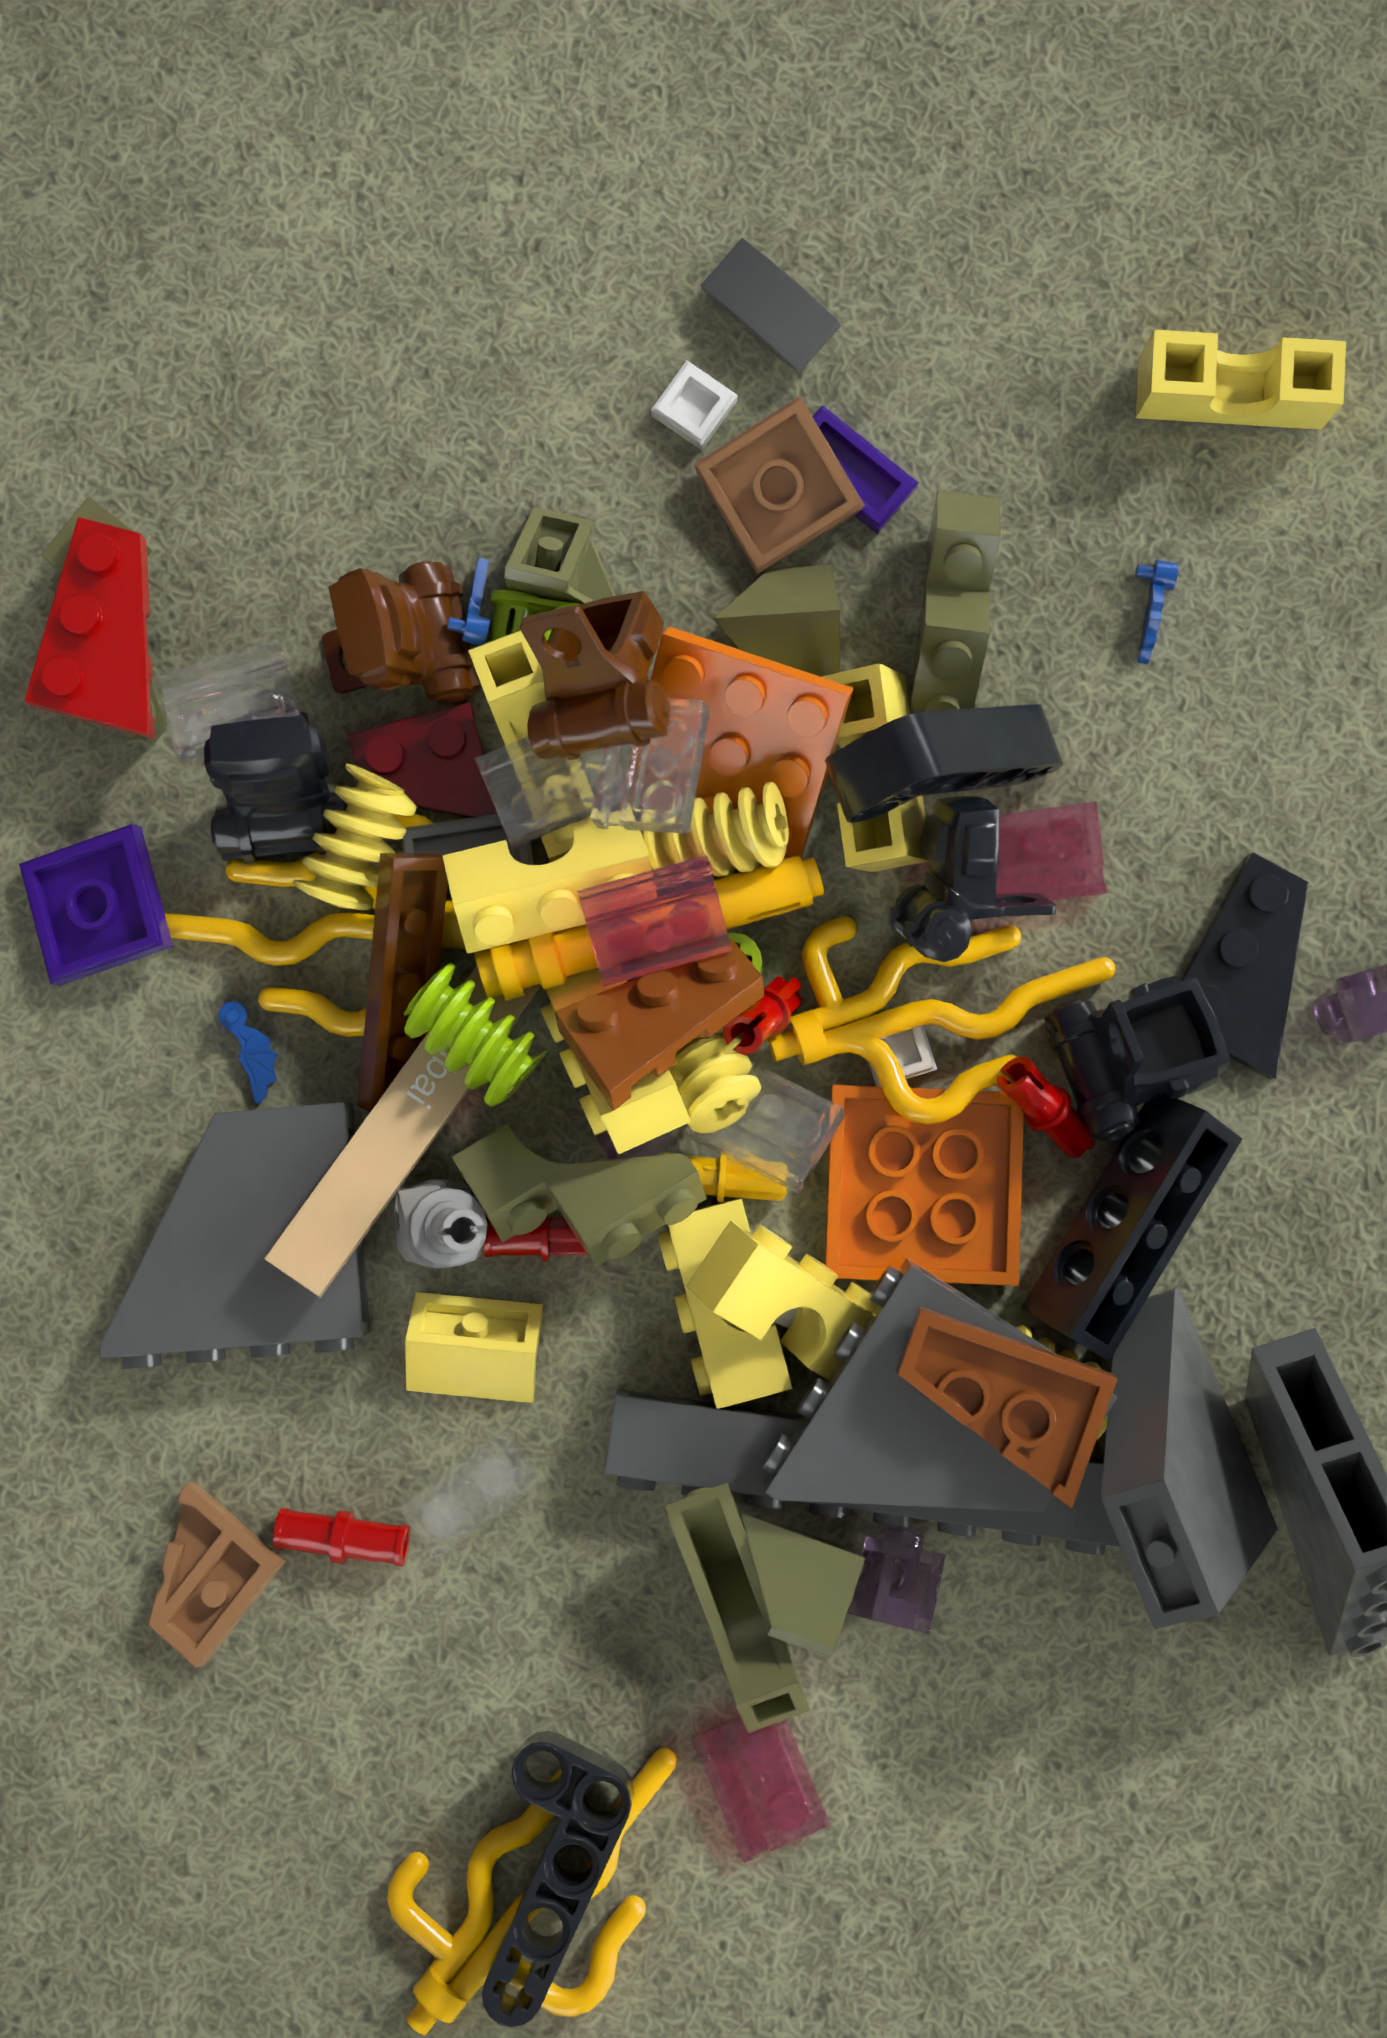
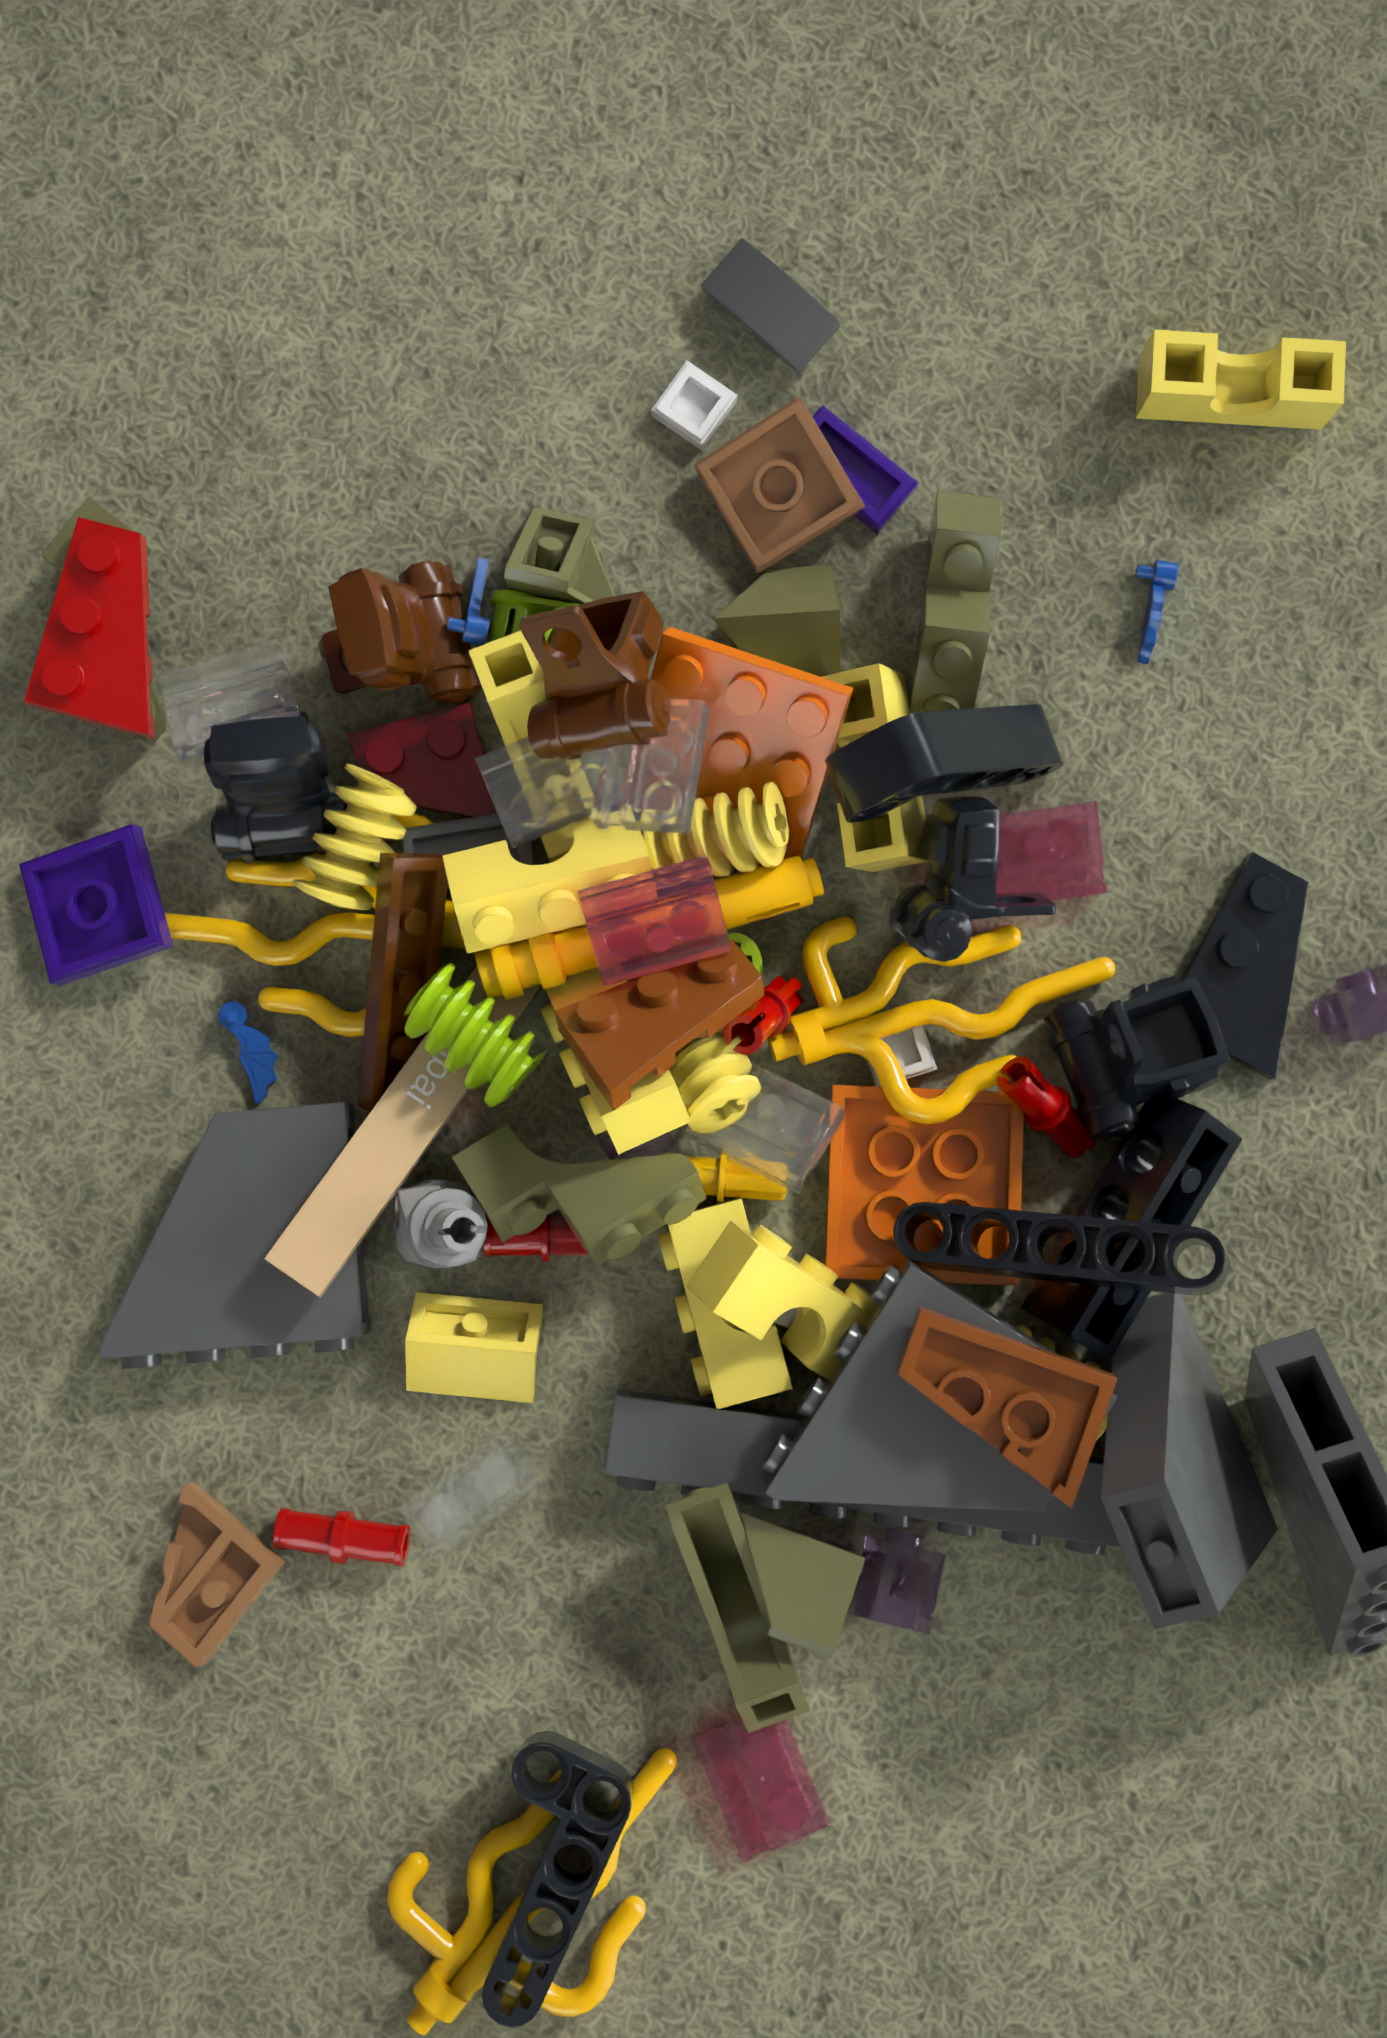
(1088, 1266): none -> black beam

